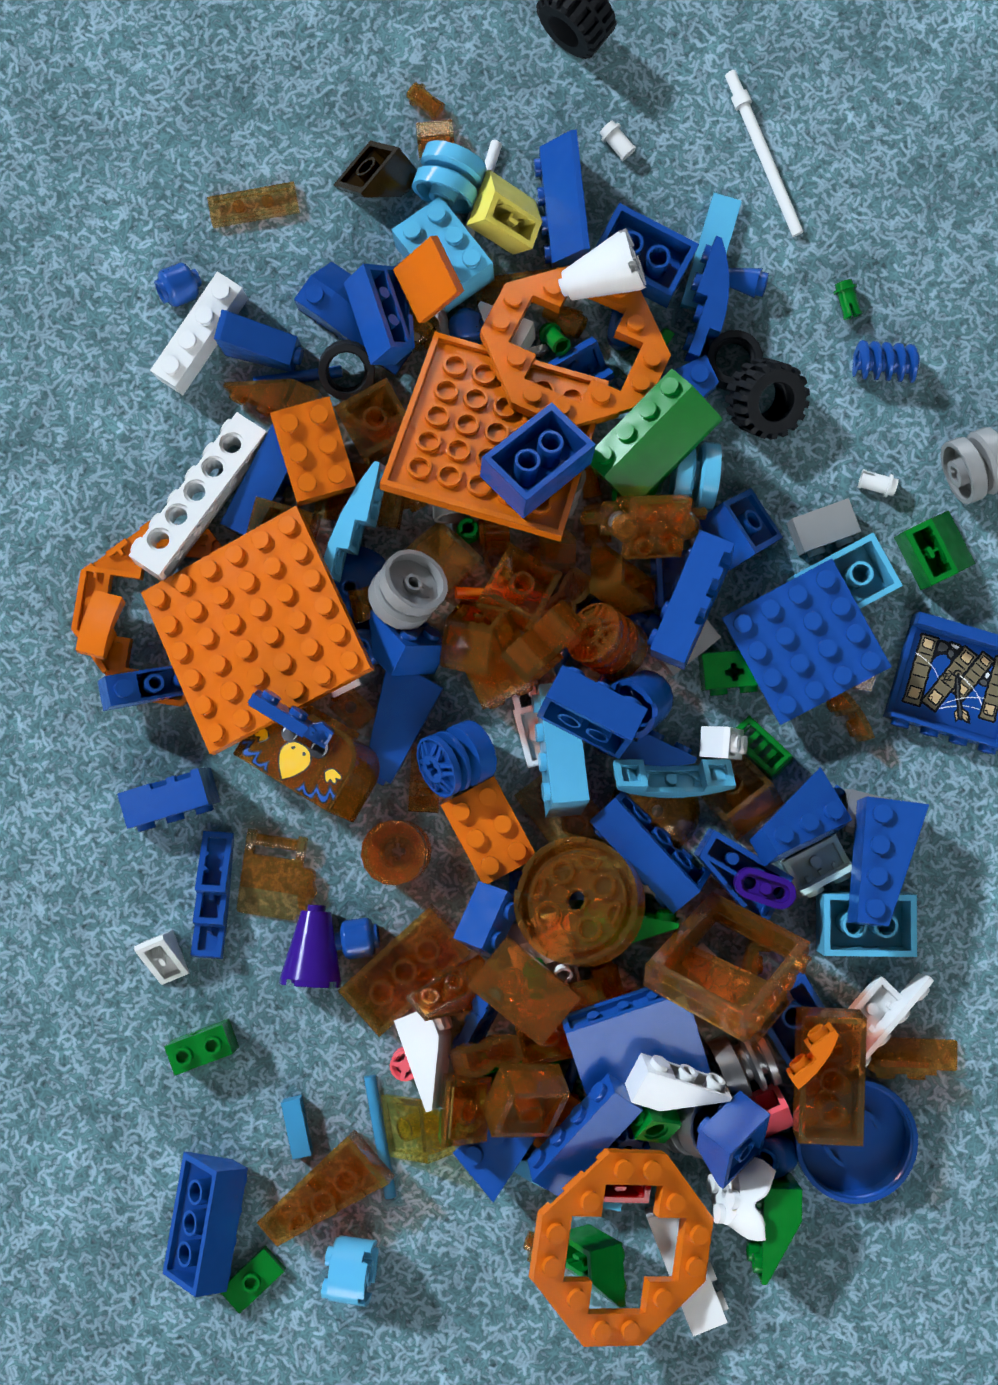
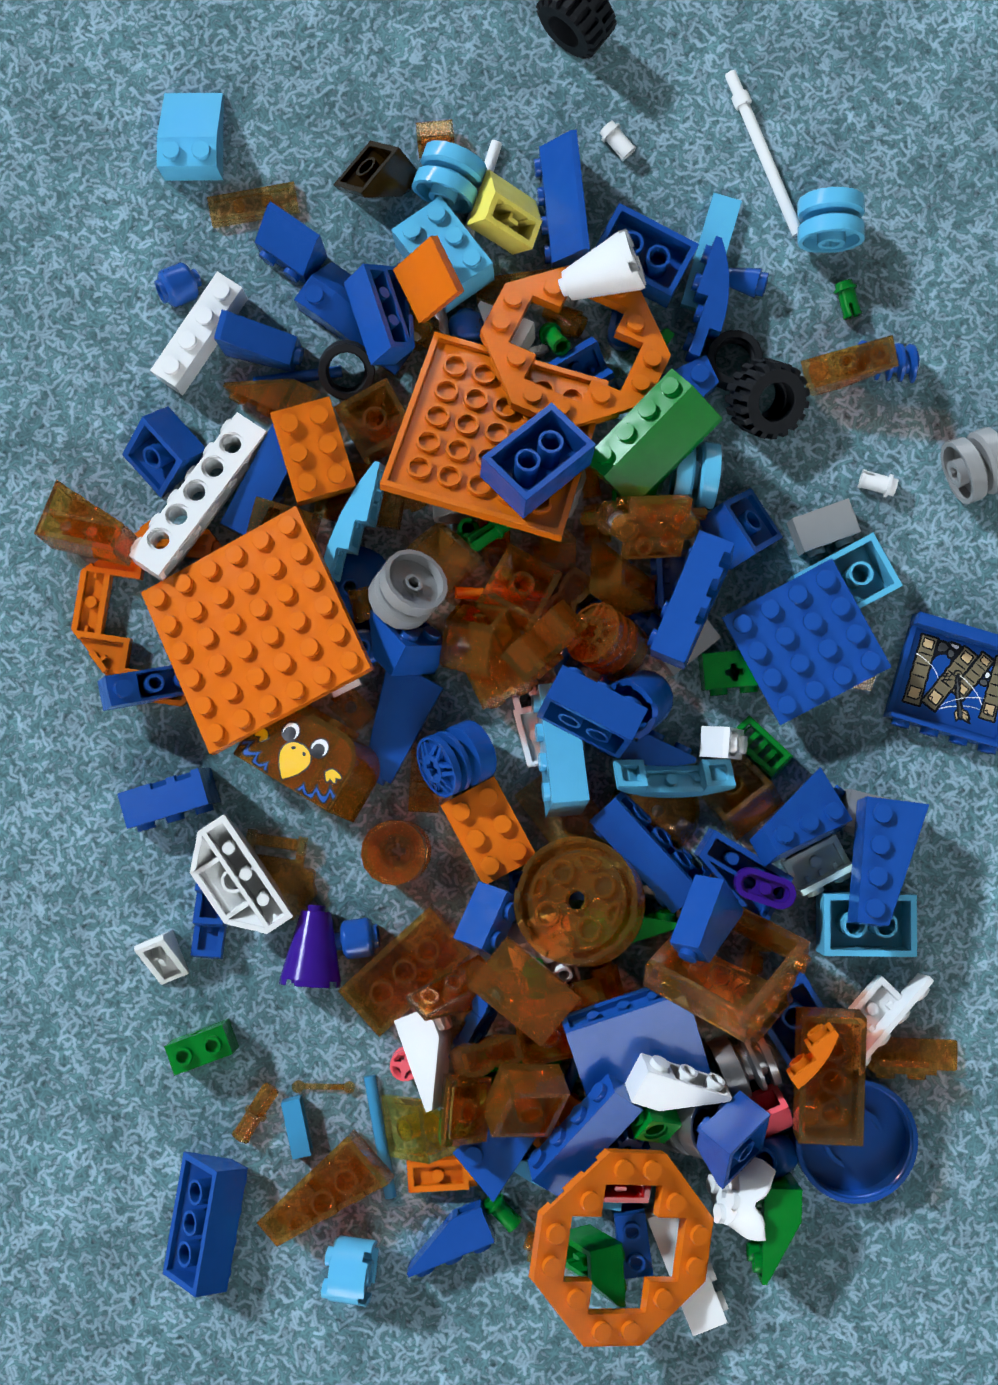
(82, 528): none -> clear orange wedge
(98, 624): orange slope -> none
(163, 450): none -> blue slope
(191, 137): none -> medium azure slope
(236, 879): none -> white wedge
(253, 1279): green plate -> none
(255, 1113): none -> clear orange axle
(289, 244): none -> blue slope
(292, 719): blue hinge -> none
(299, 1085): none -> clear orange hinge
(425, 100): clear orange pin -> none
(440, 1175): none -> orange hinge
(460, 1233): none -> blue slope
(486, 535): none -> green axle
(502, 1212): none -> green pin
(632, 1231): none -> blue brick
(705, 919): none -> blue slope
(831, 220): none -> medium azure wheel
(849, 365): none -> clear orange slope
(857, 724): clear orange slope -> none
(934, 550): green slope -> none

